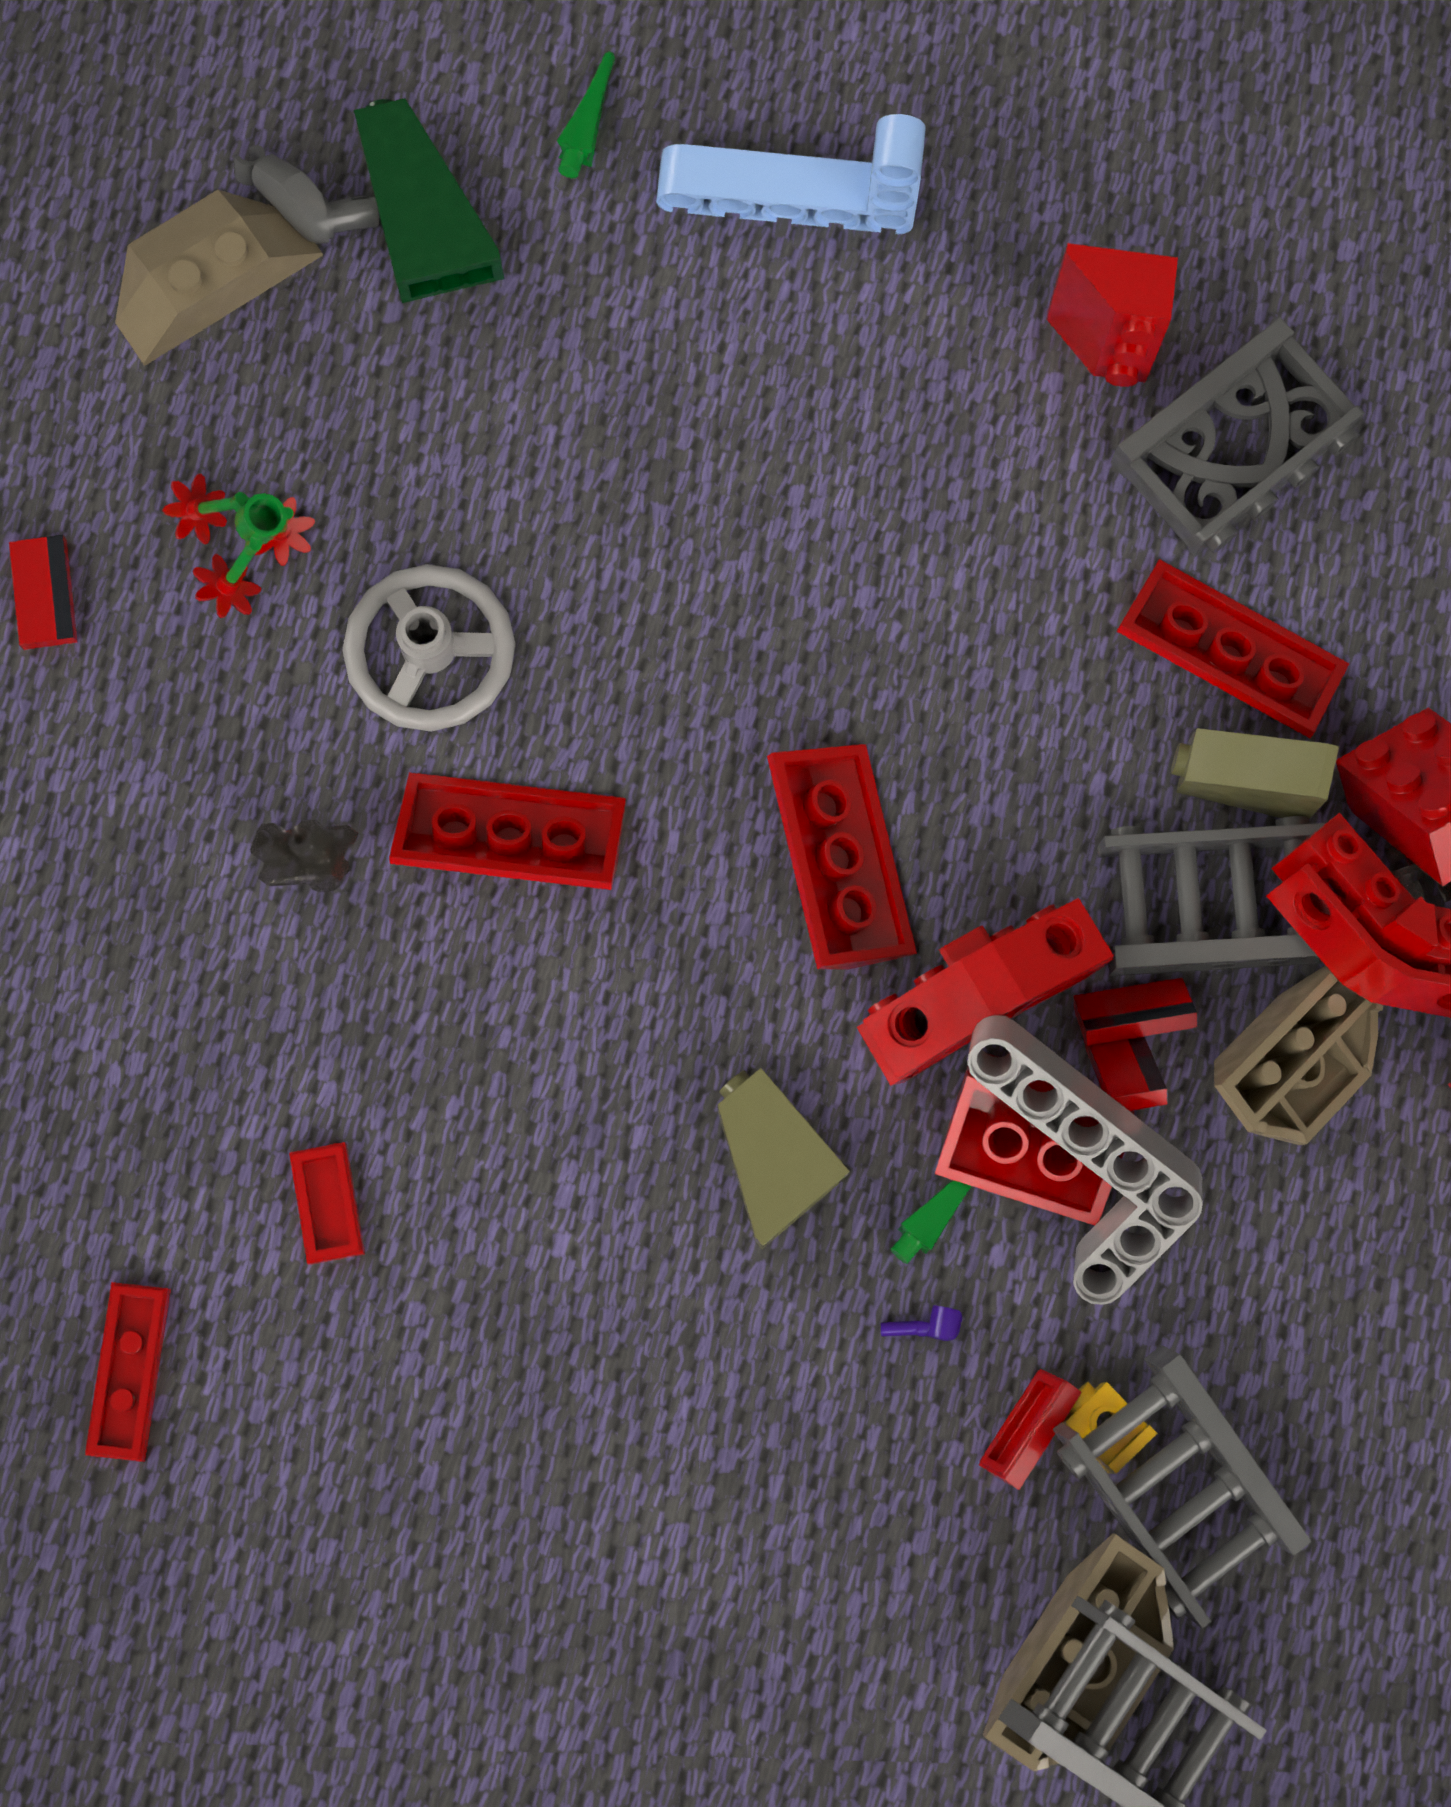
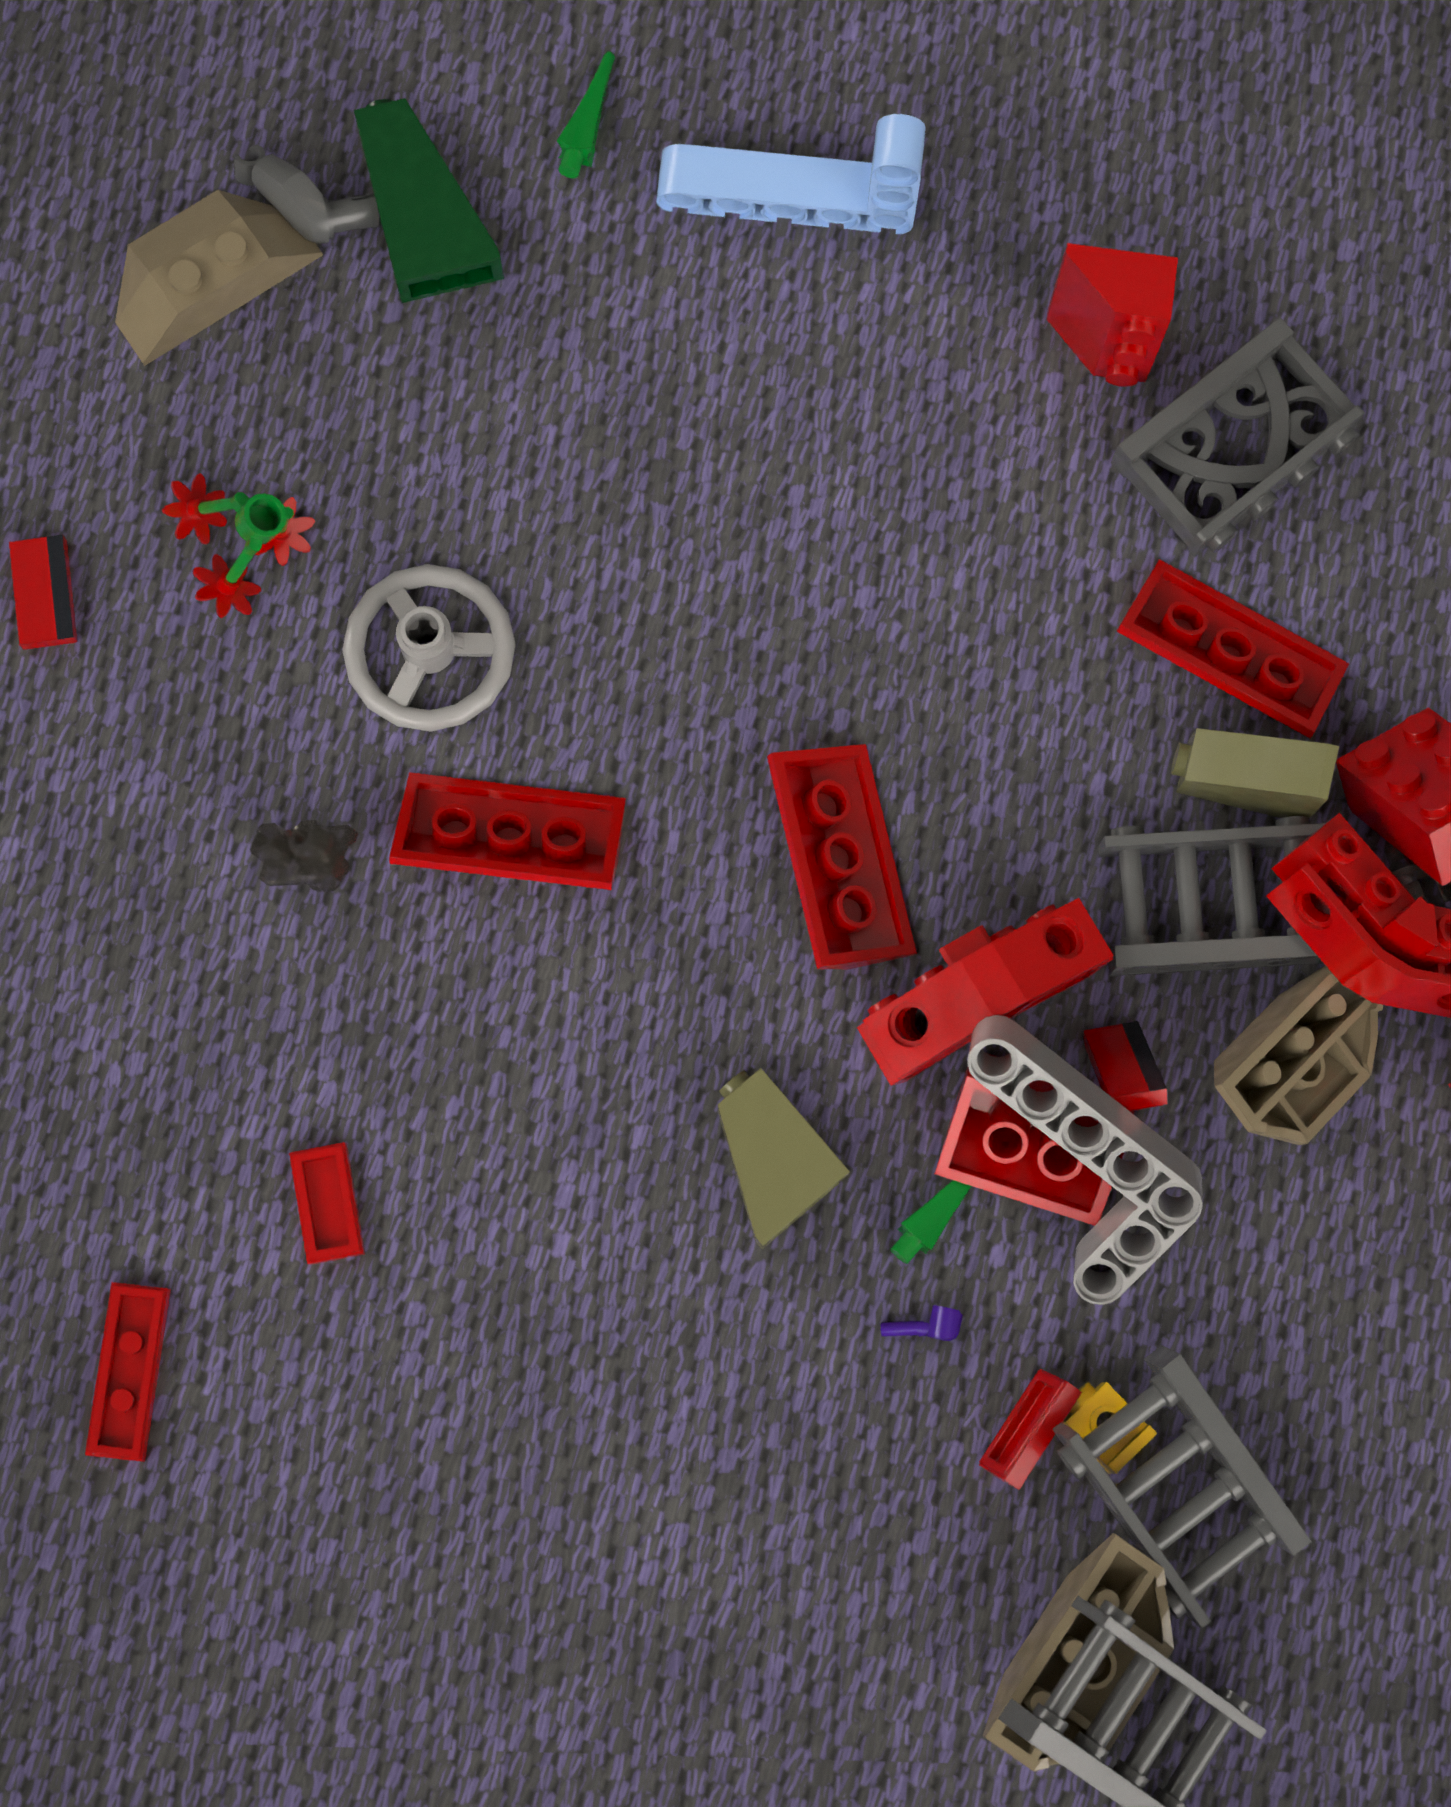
(1135, 1011): red tile -> none

